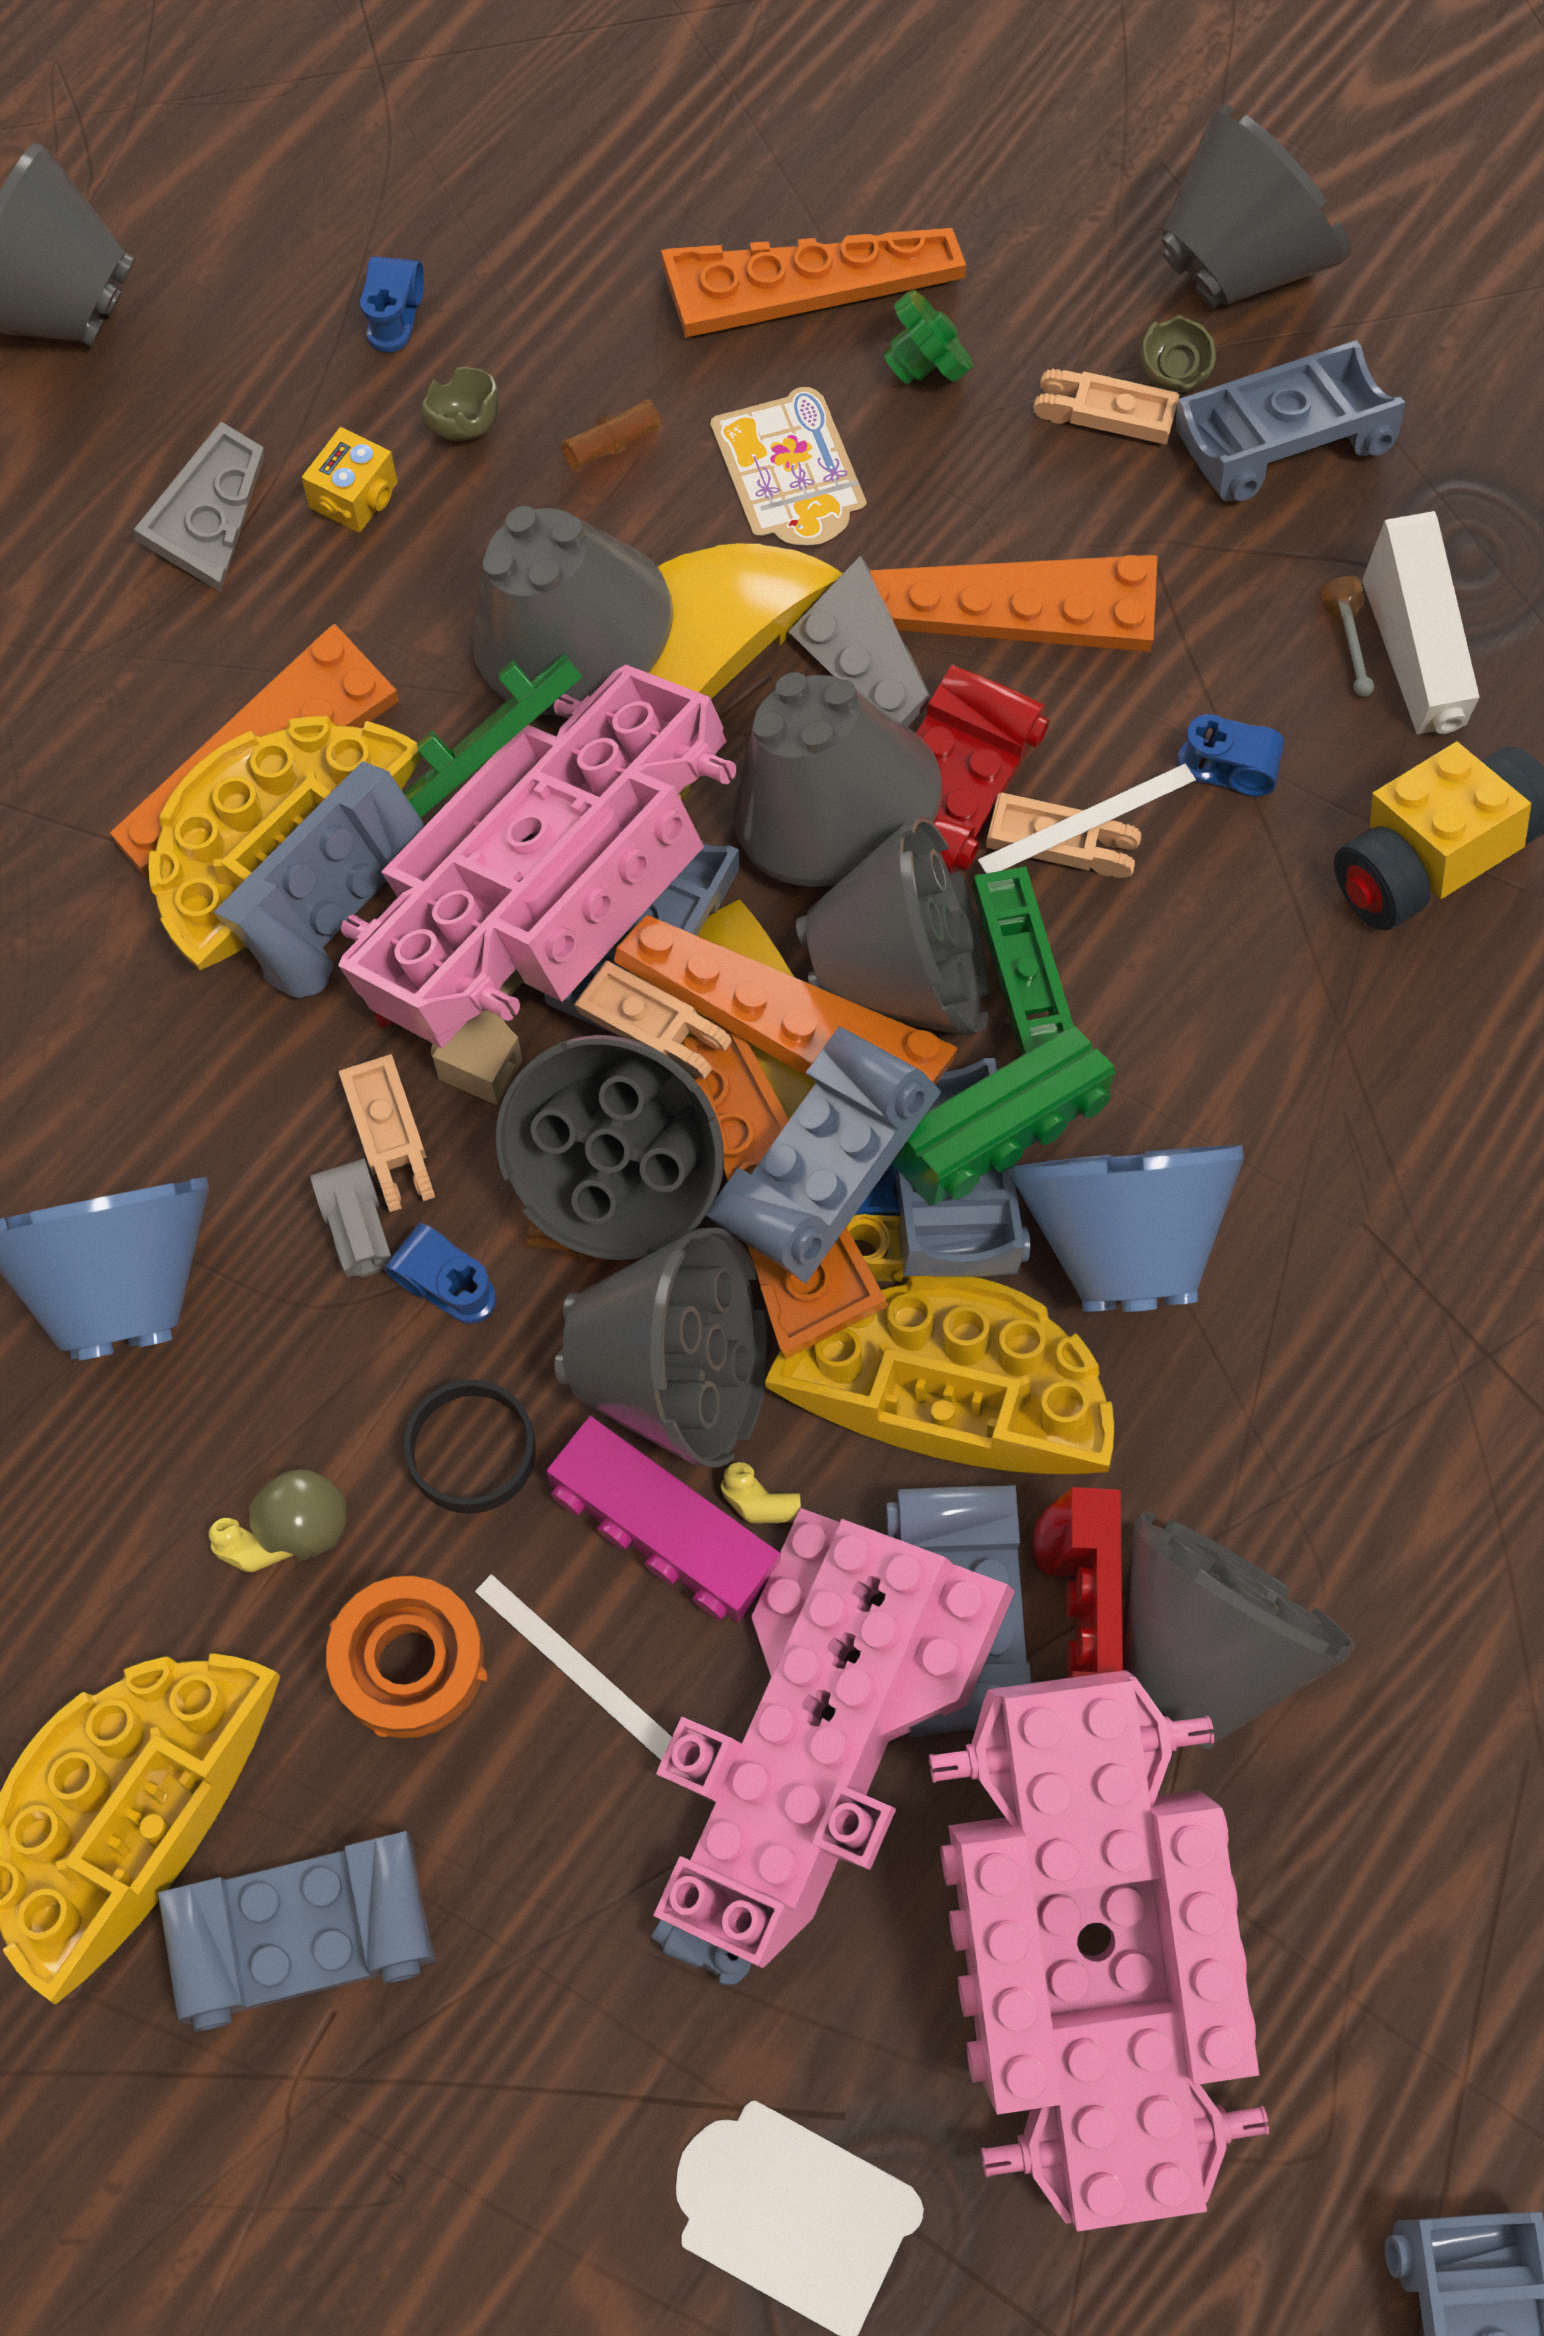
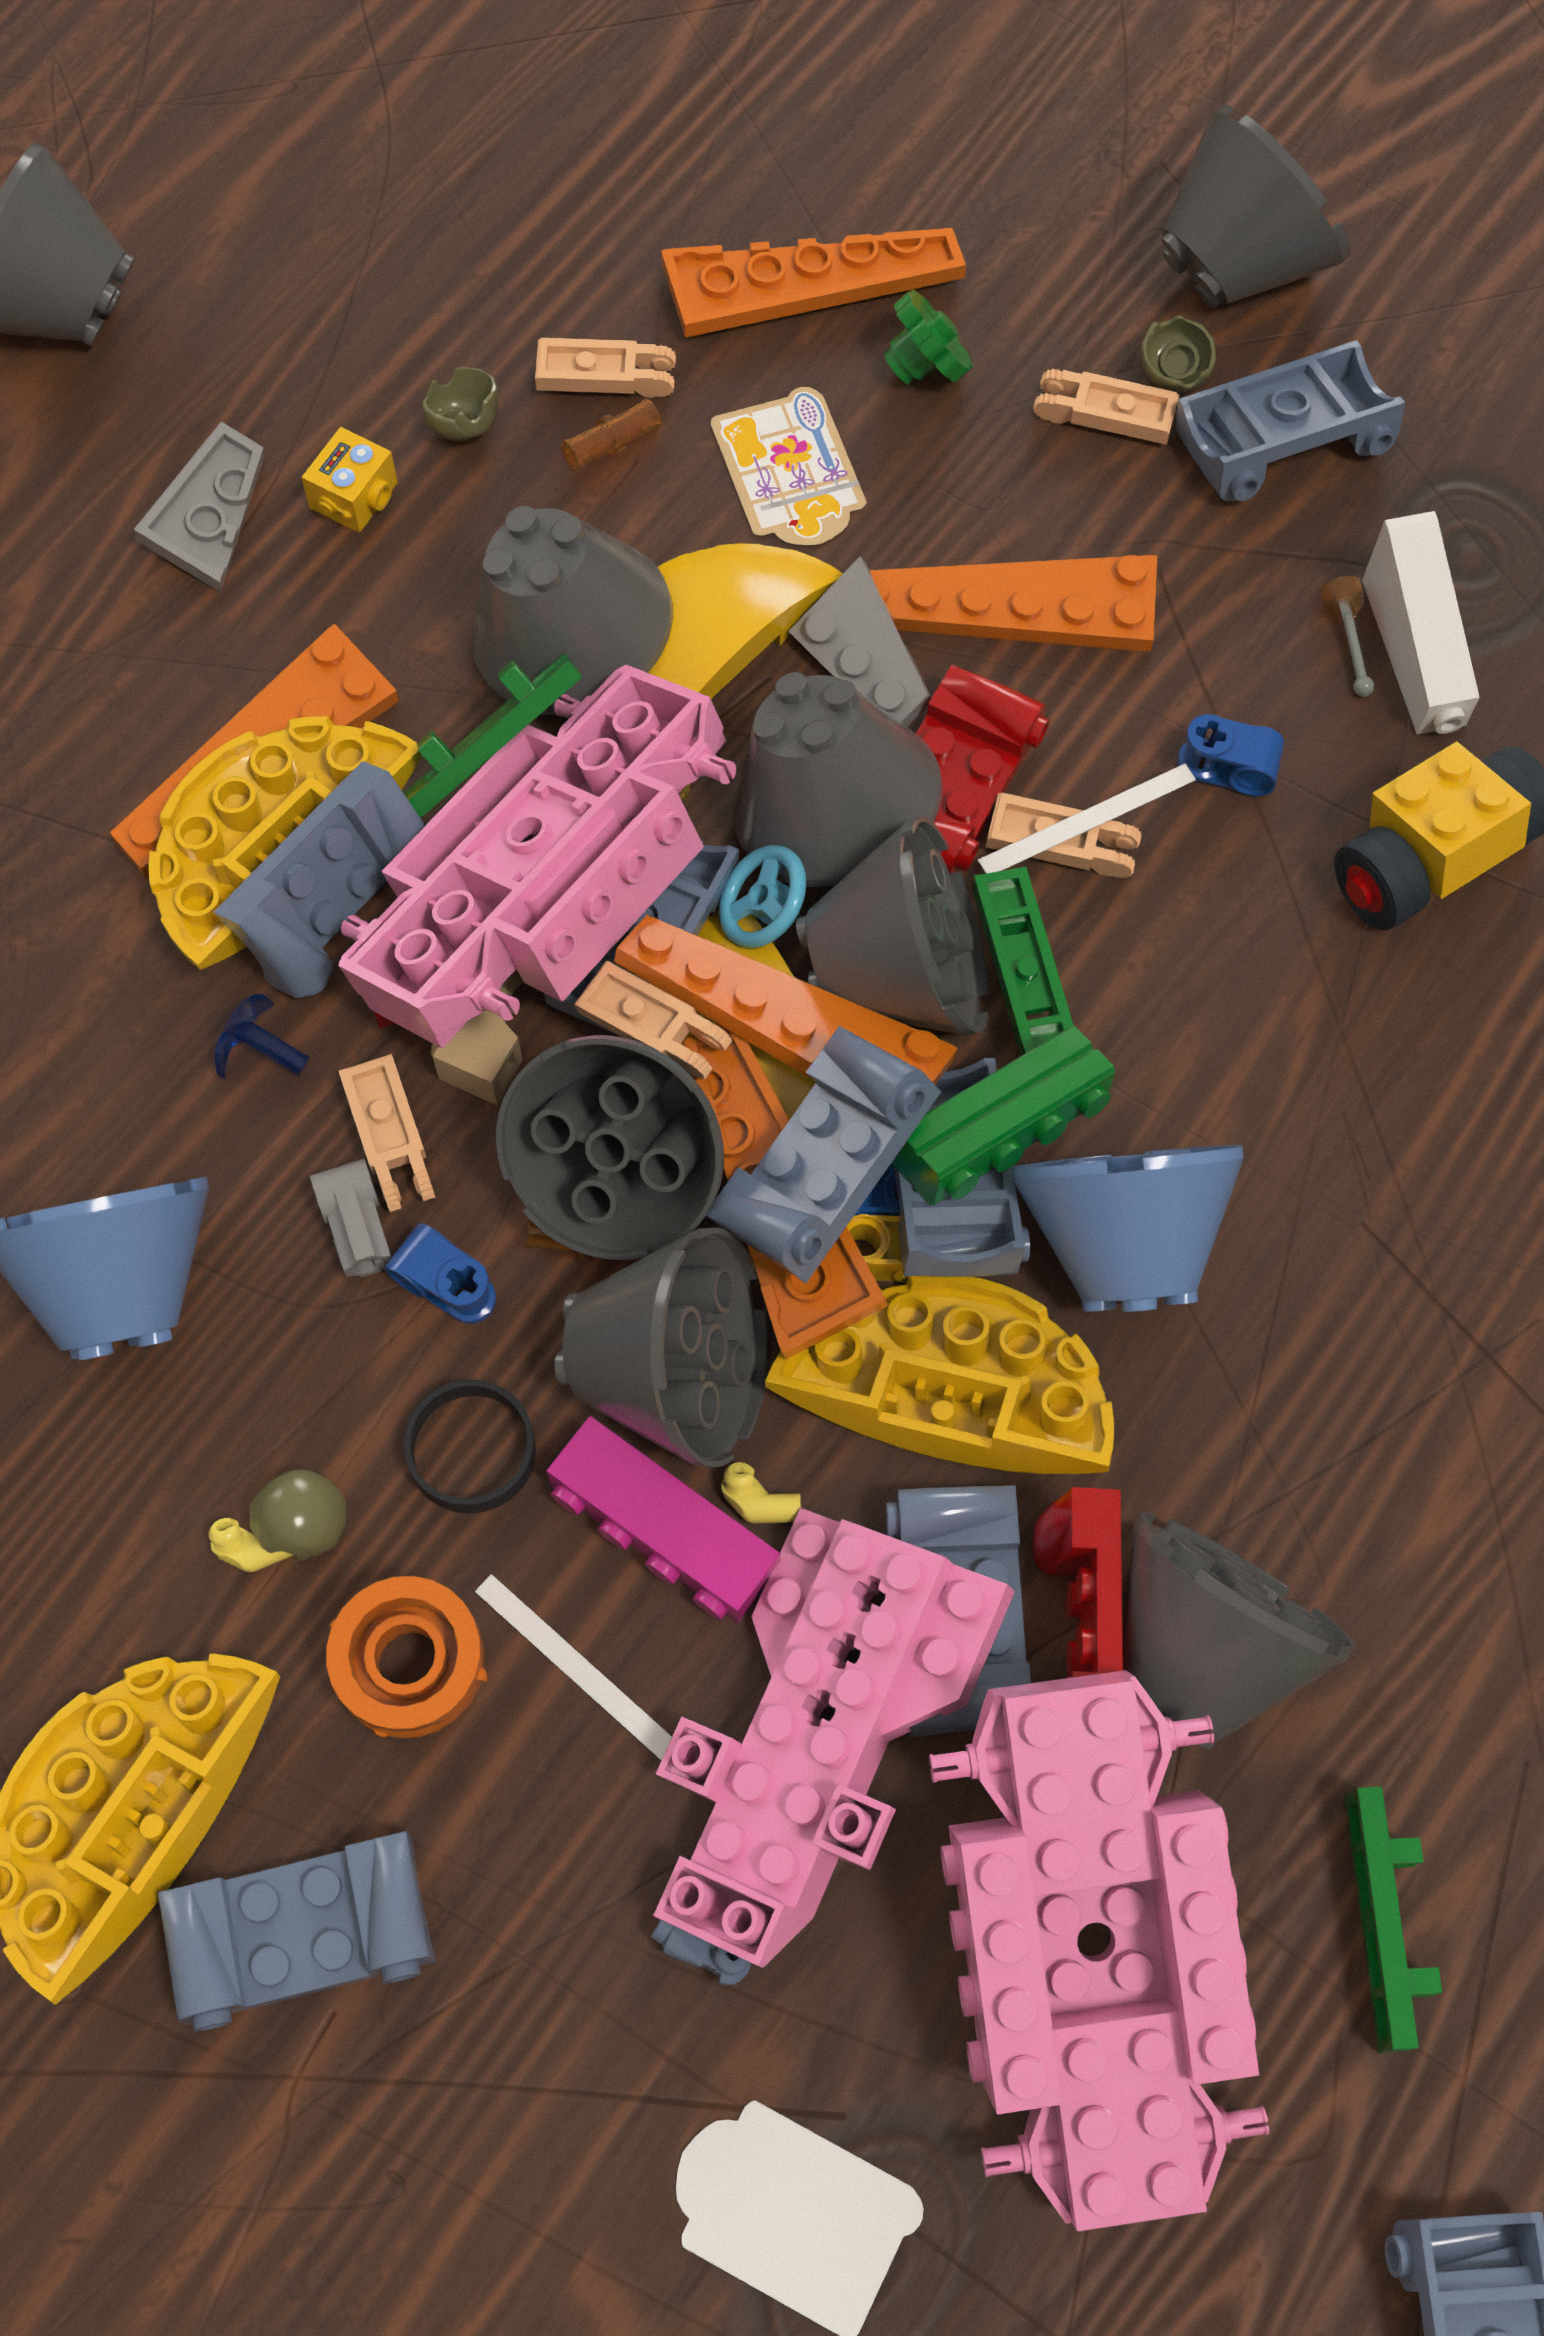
(241, 1029): none -> clear blue plant
(391, 301): blue piece -> none
(604, 367): none -> light nougat hinge
(767, 899): none -> medium azure piece
(1389, 1977): none -> green hinge

